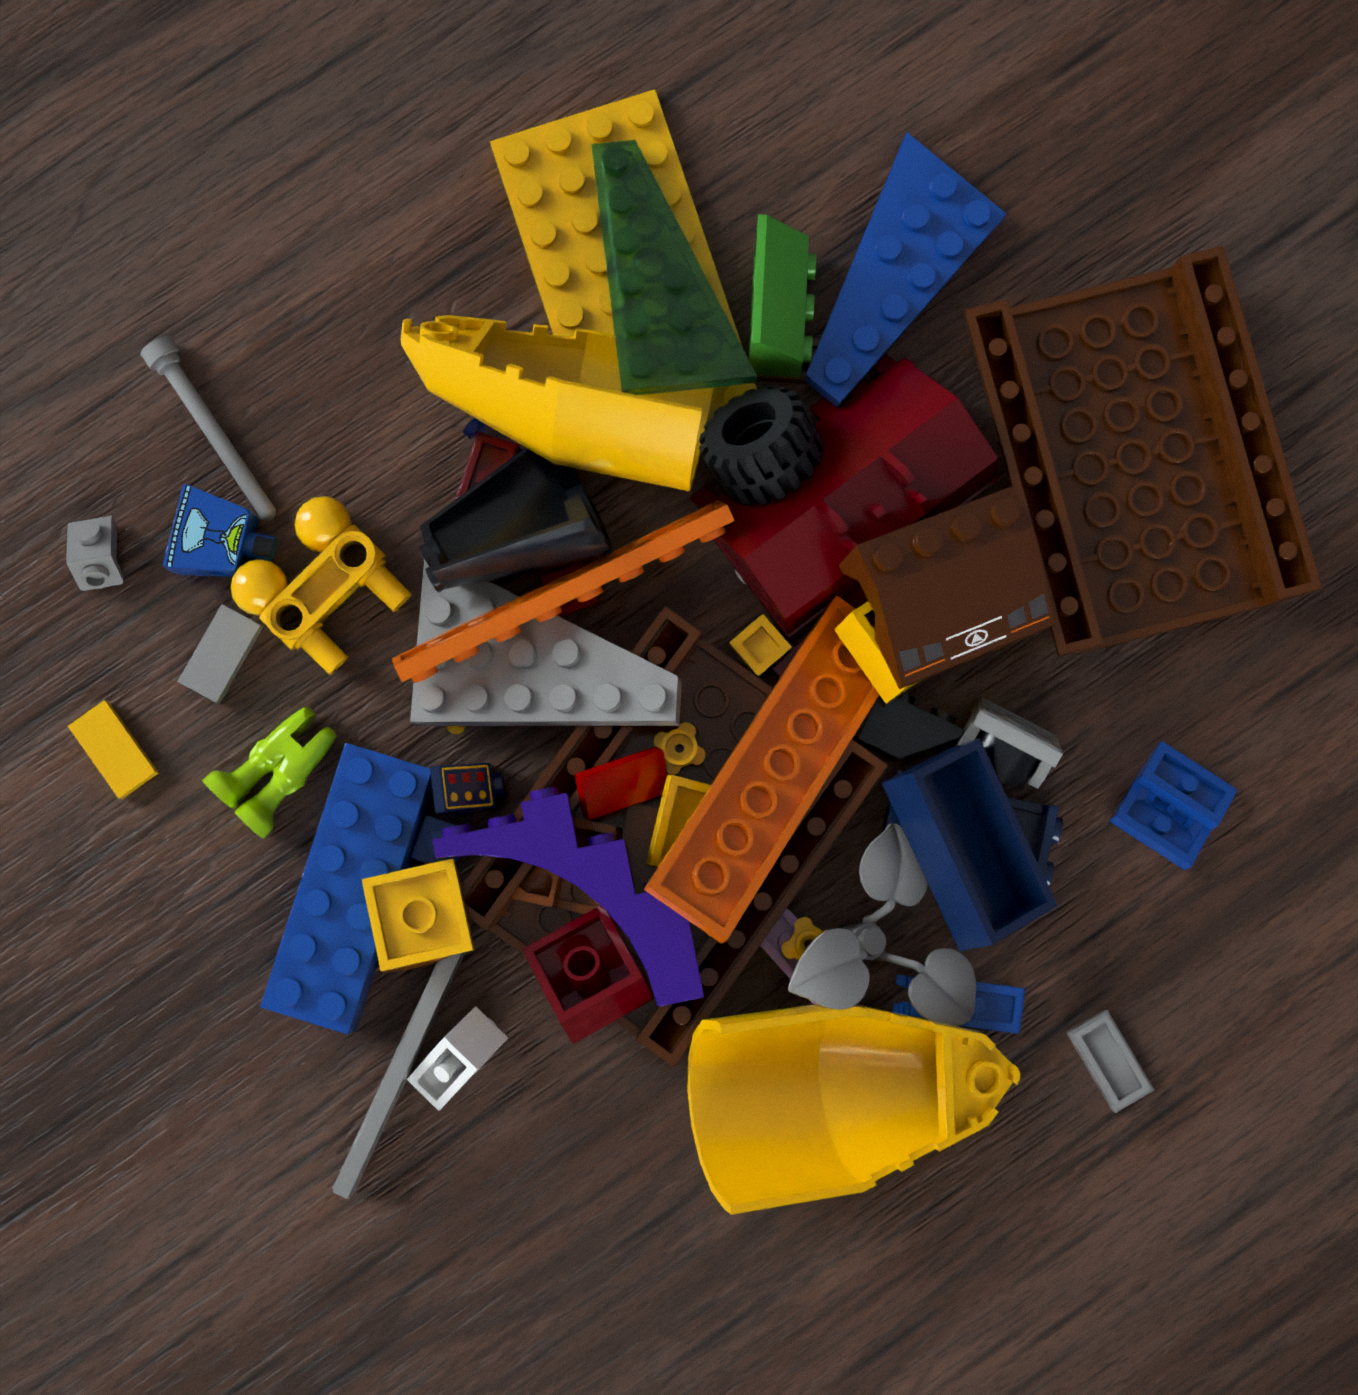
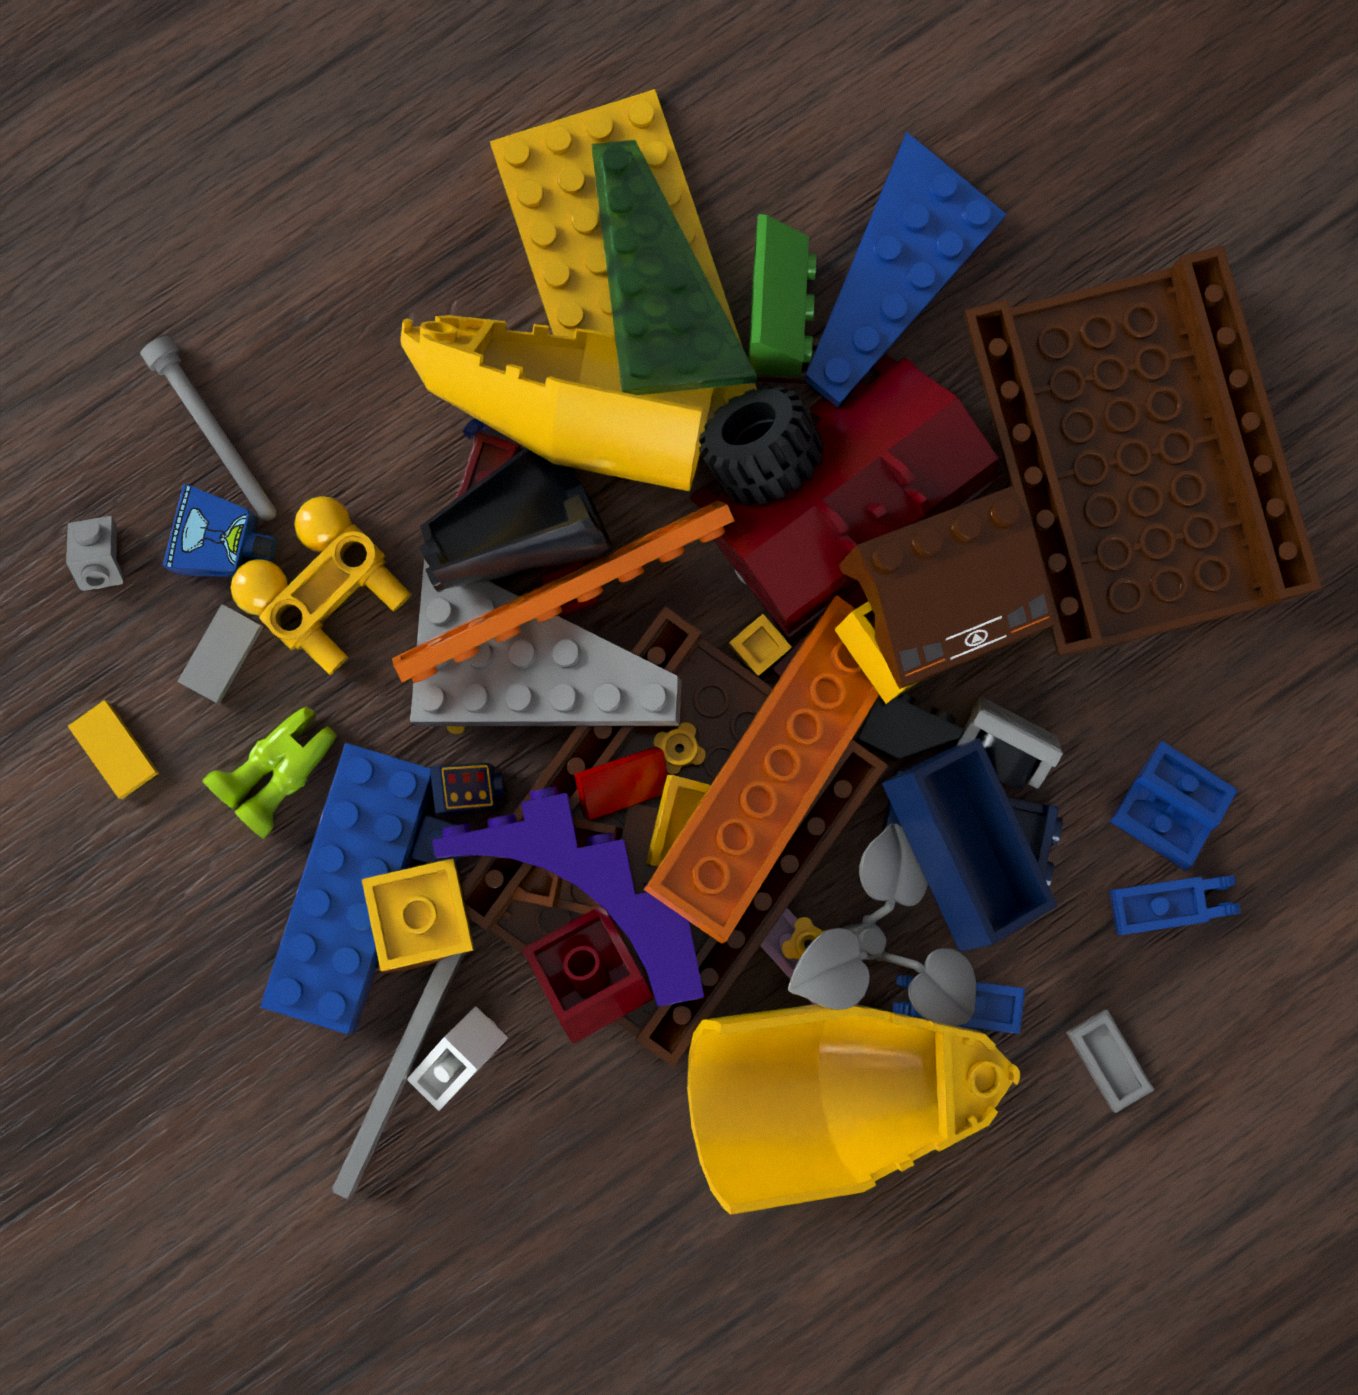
(1168, 904): none -> blue hinge

